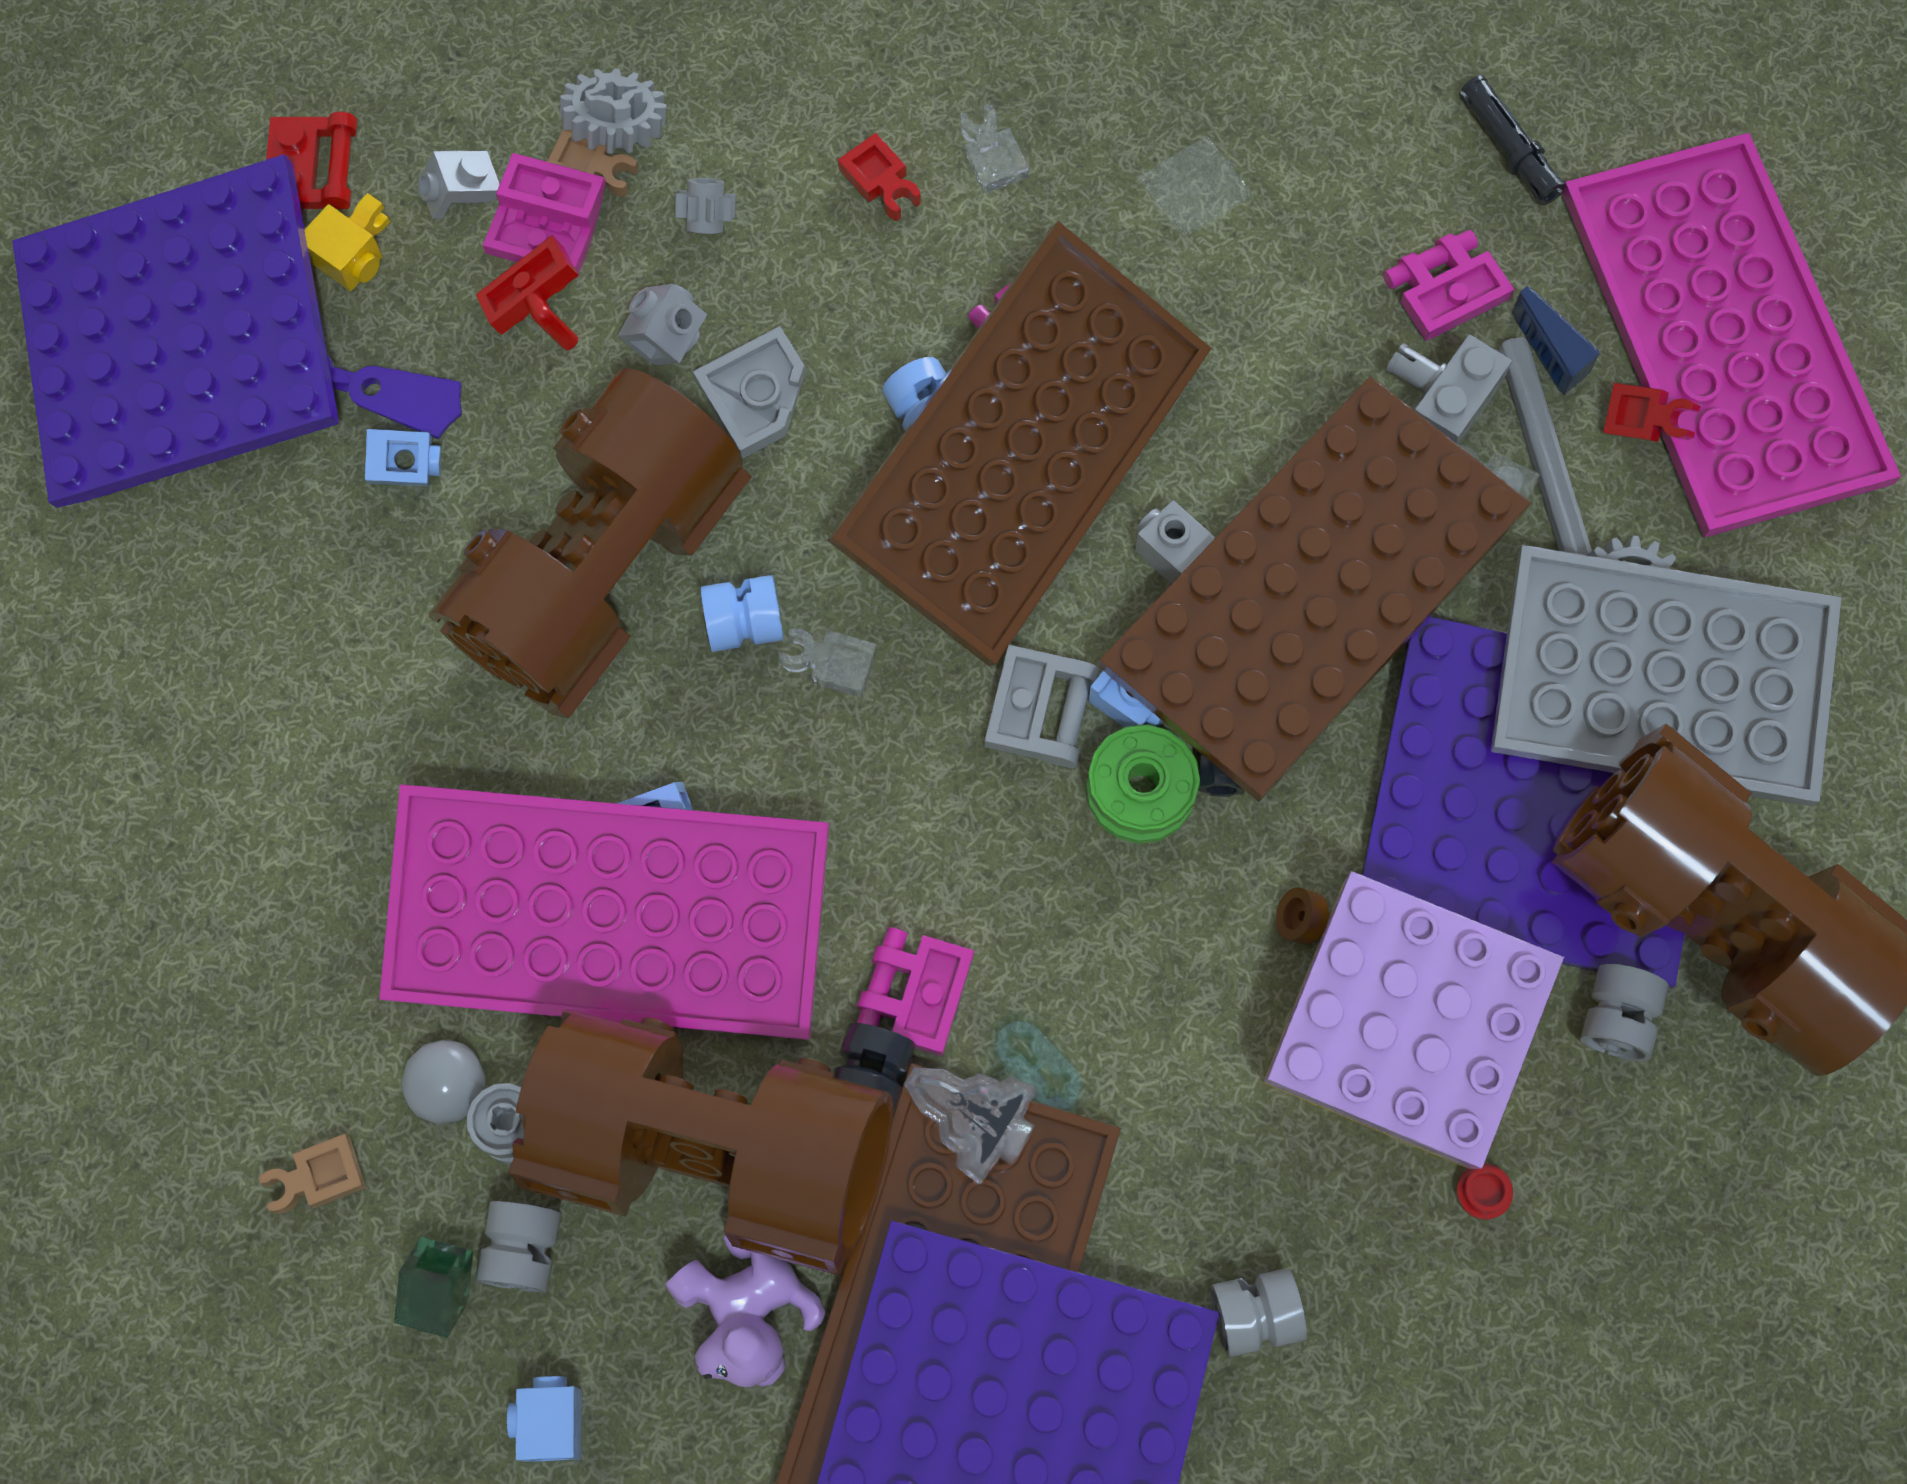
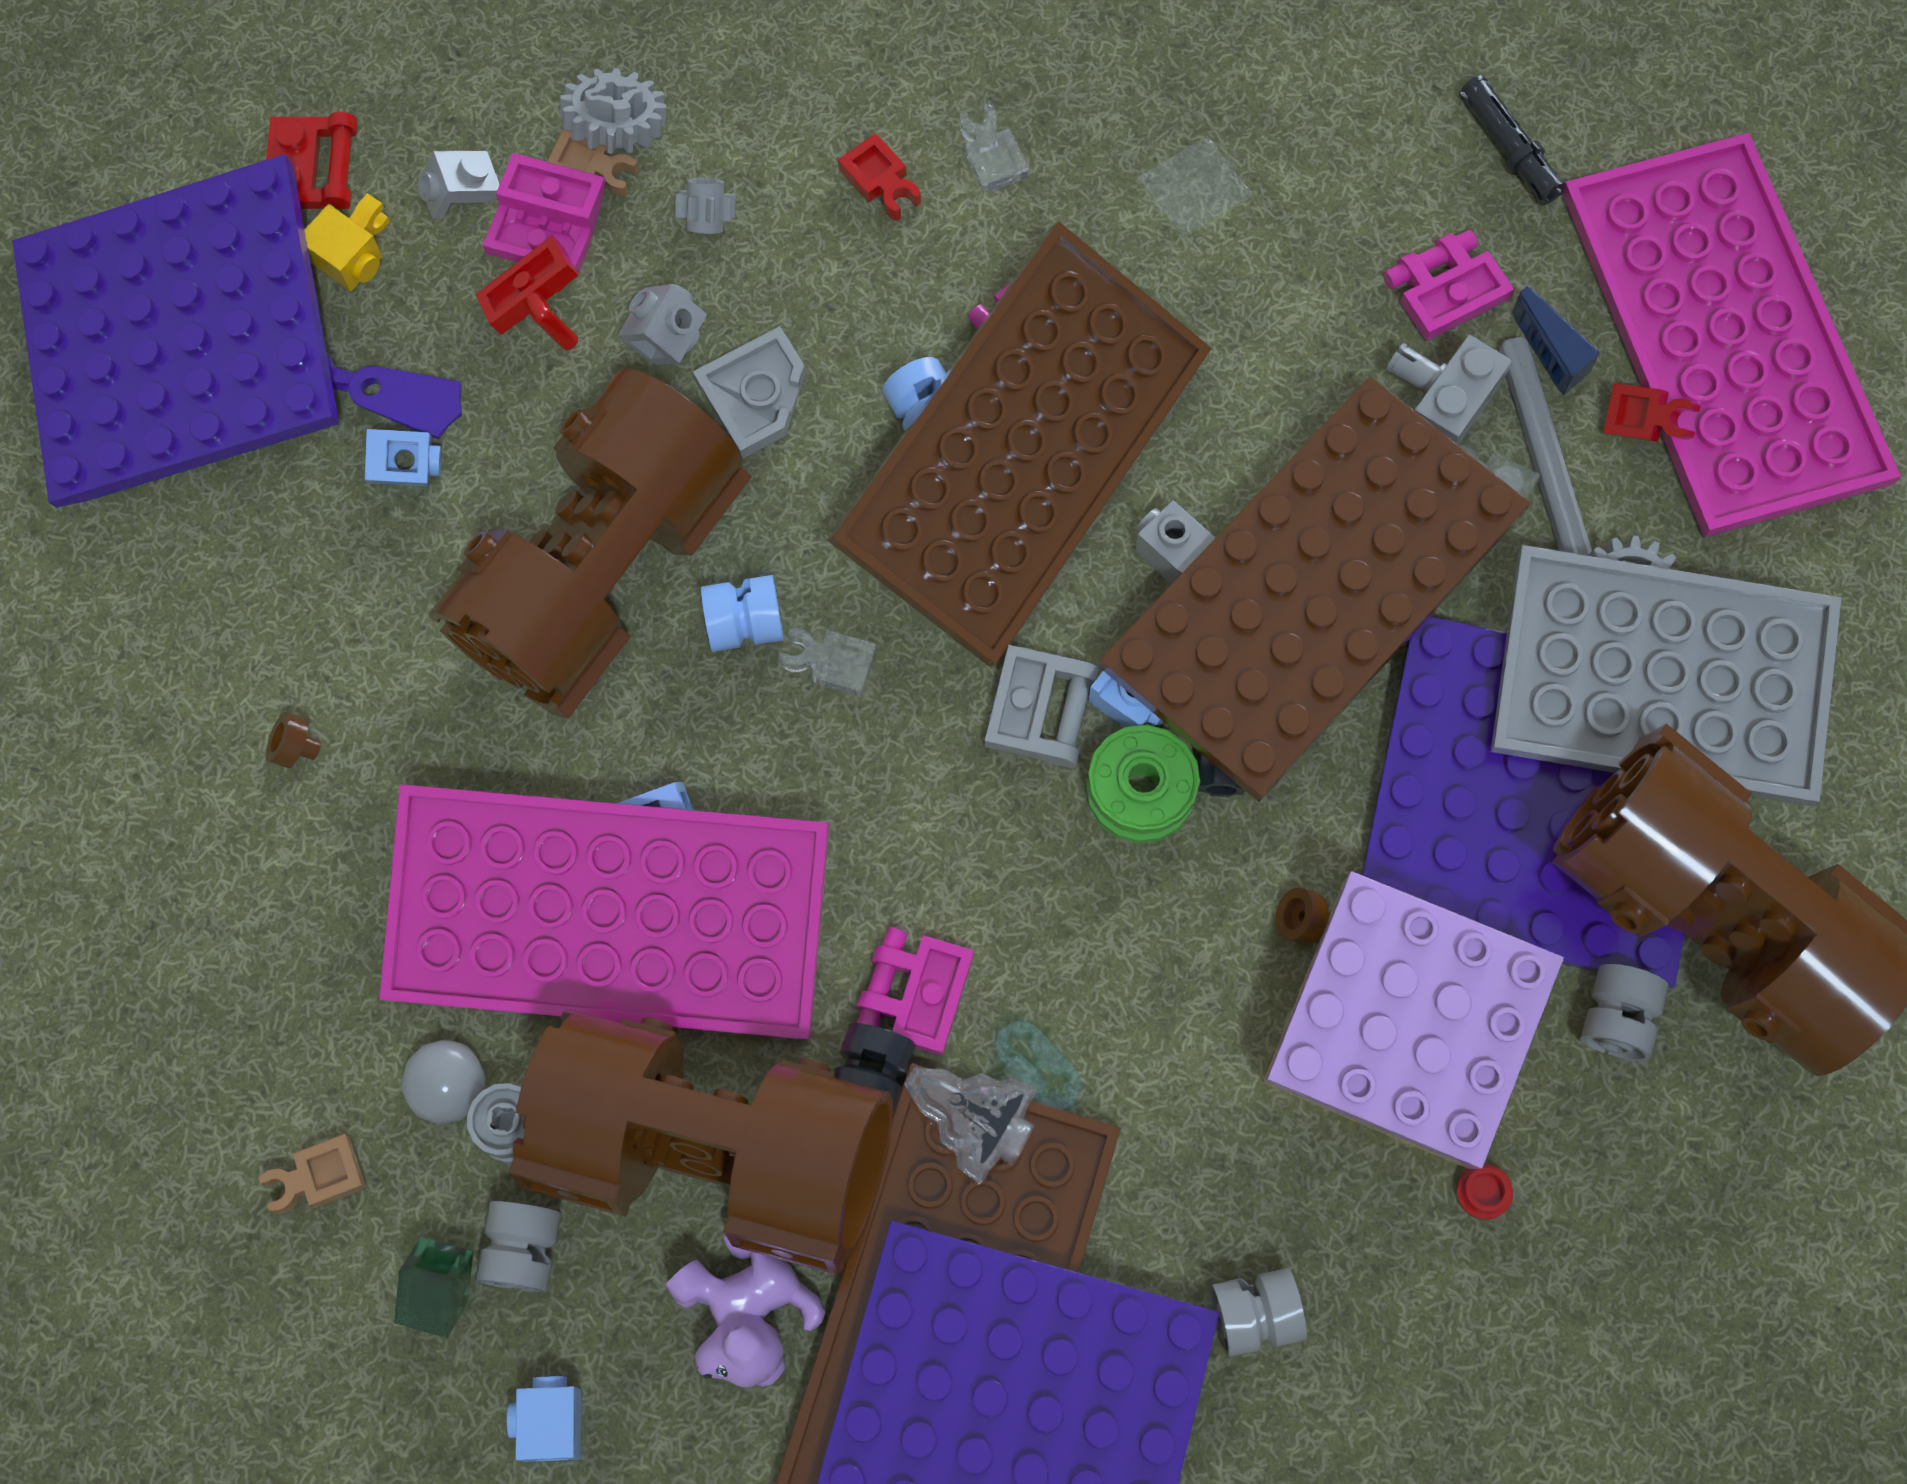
(290, 741): none -> reddish brown tile

